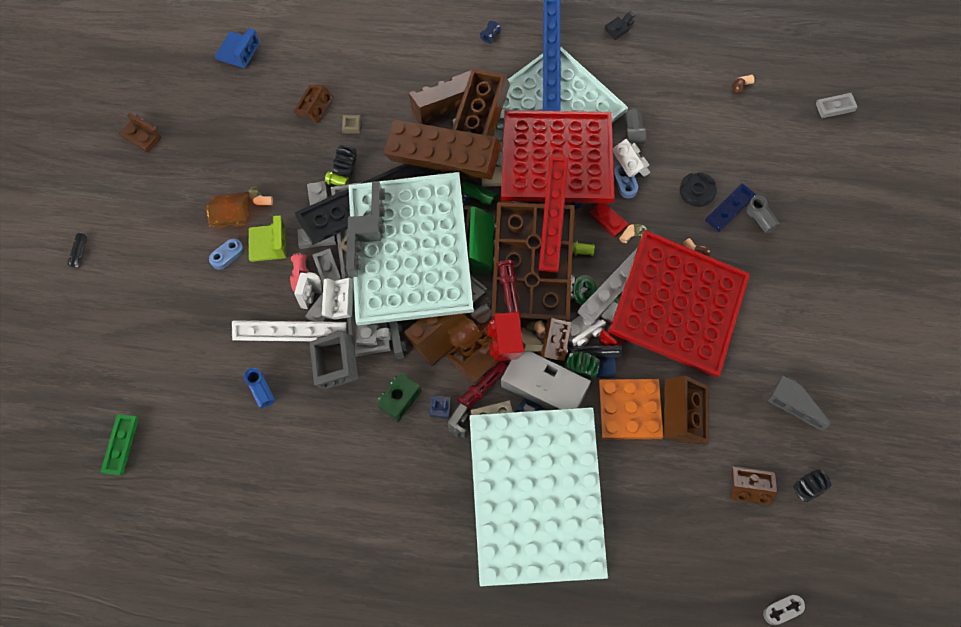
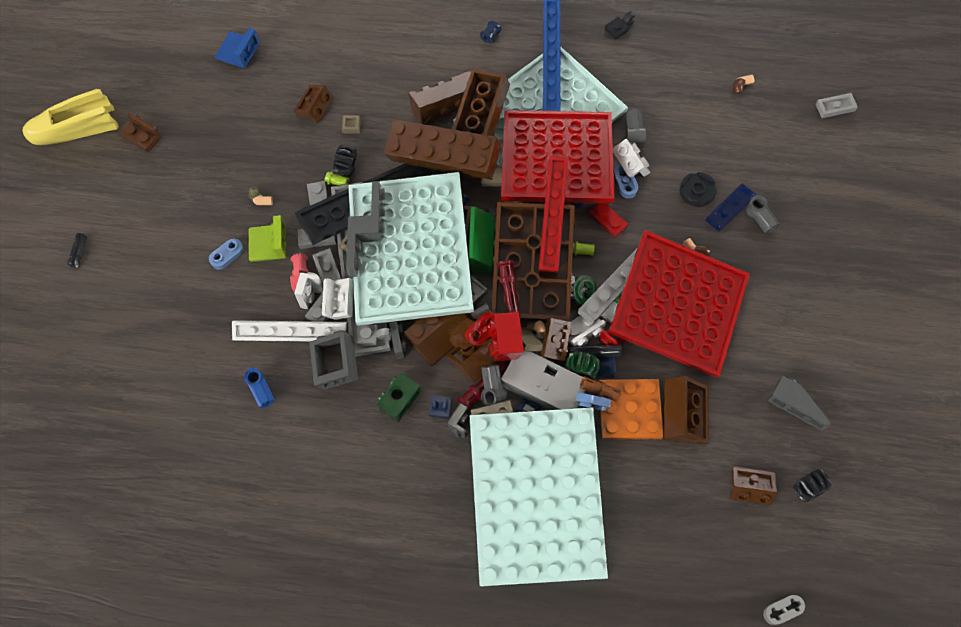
(72, 119): none -> light yellow piece
(119, 445): green plate -> none
(228, 210): clear orange slope -> none
(474, 191): green plate -> none
(480, 327): none -> red plate
(493, 389): none -> dark grey piece
(588, 400): none -> medium blue plate
(600, 389): none -> dark orange pin
(632, 231): arm -> none

